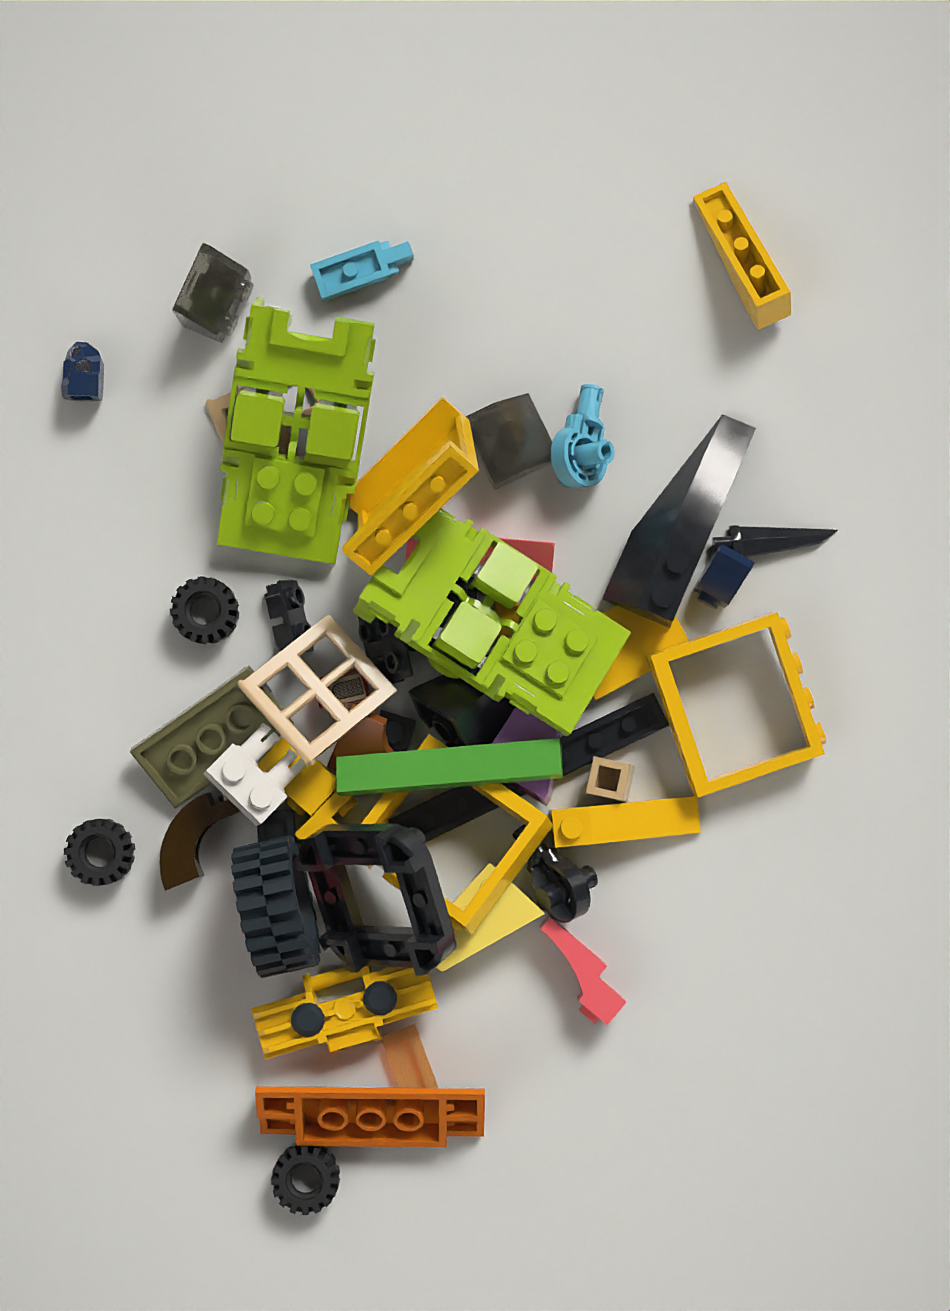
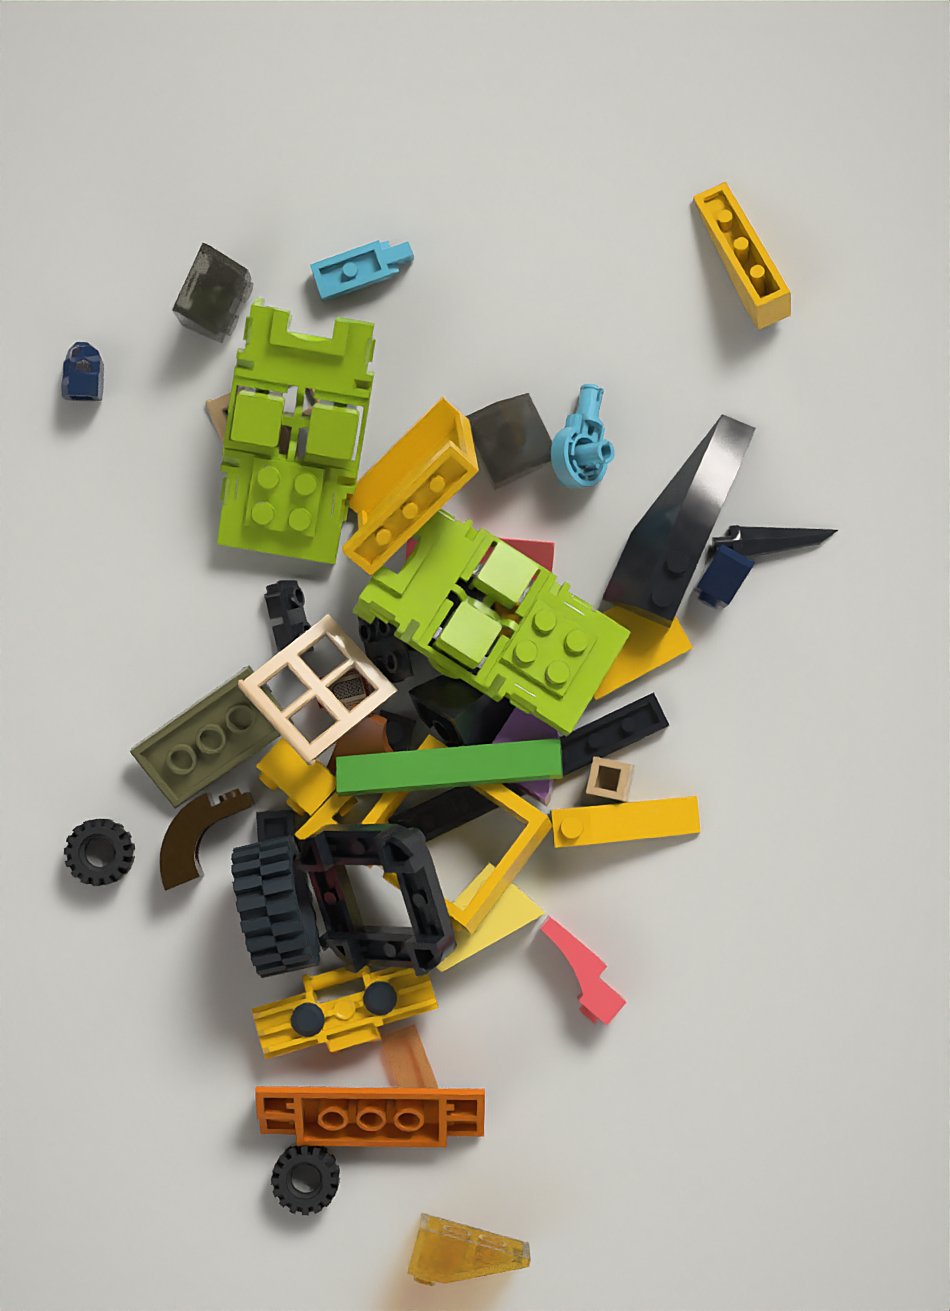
(182, 606): black tyre -> none
(245, 784): white brick -> none
(458, 1252): none -> clear yellow slope
(559, 880): black pin -> none
(679, 724): yellow window -> none

